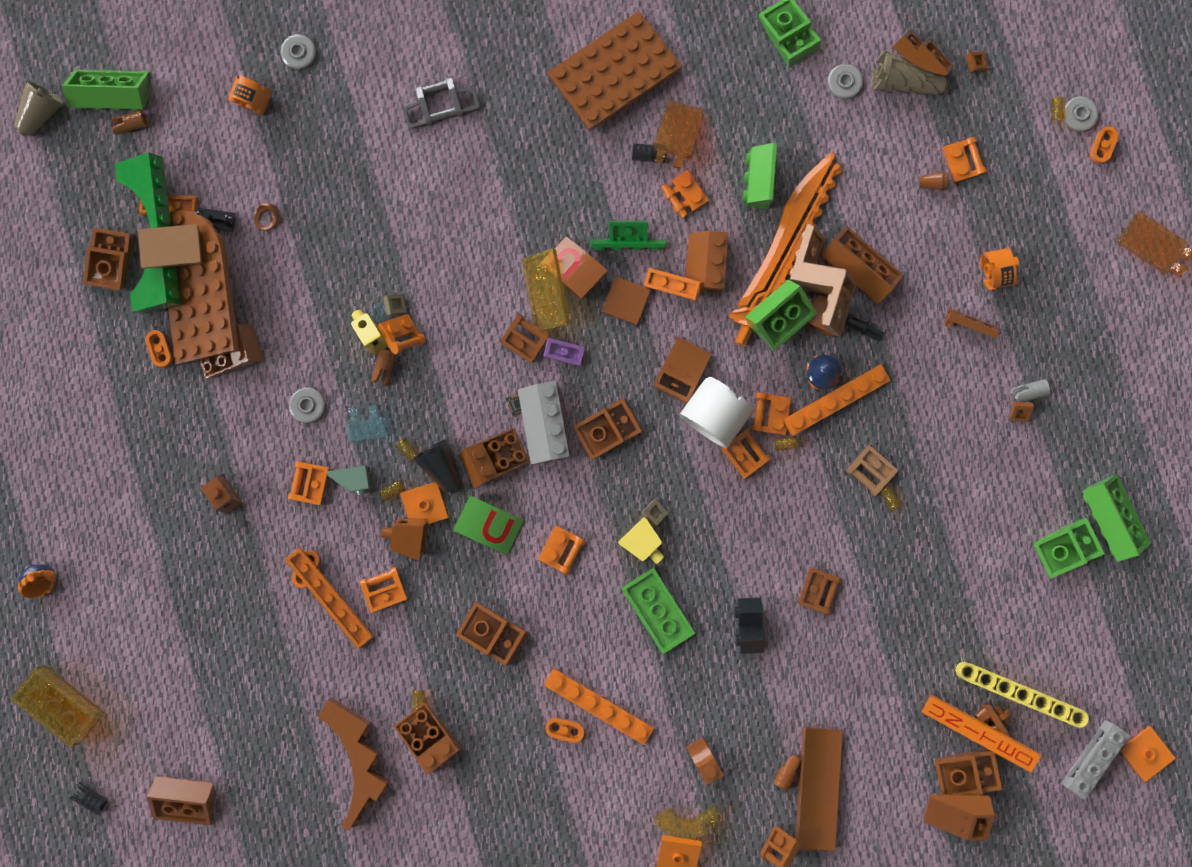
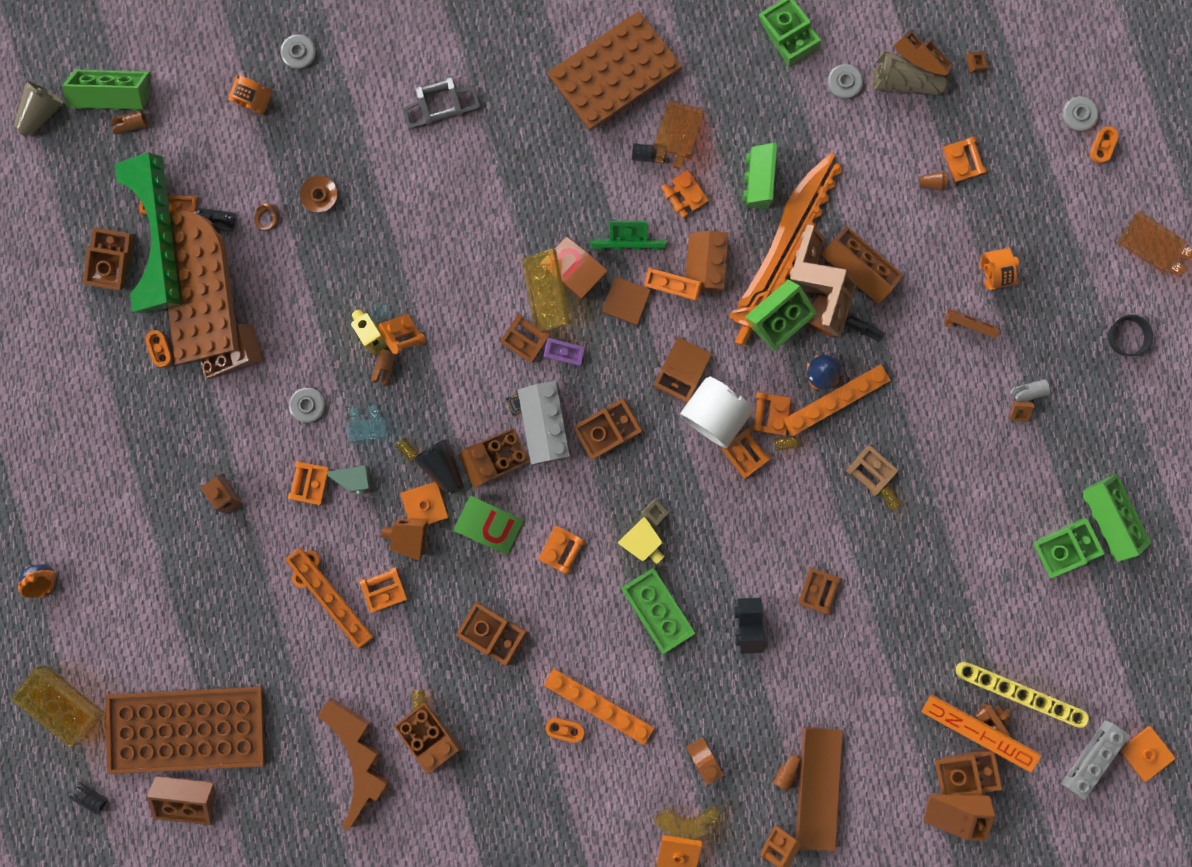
(170, 246): medium nougat tile -> none
(185, 730): none -> dark orange plate
(316, 185): none -> dark orange dish
(394, 304): dark tan plate -> none
(396, 484): clear yellow piece -> none
(1060, 114): clear yellow piece -> none
(1147, 330): none -> black tyre

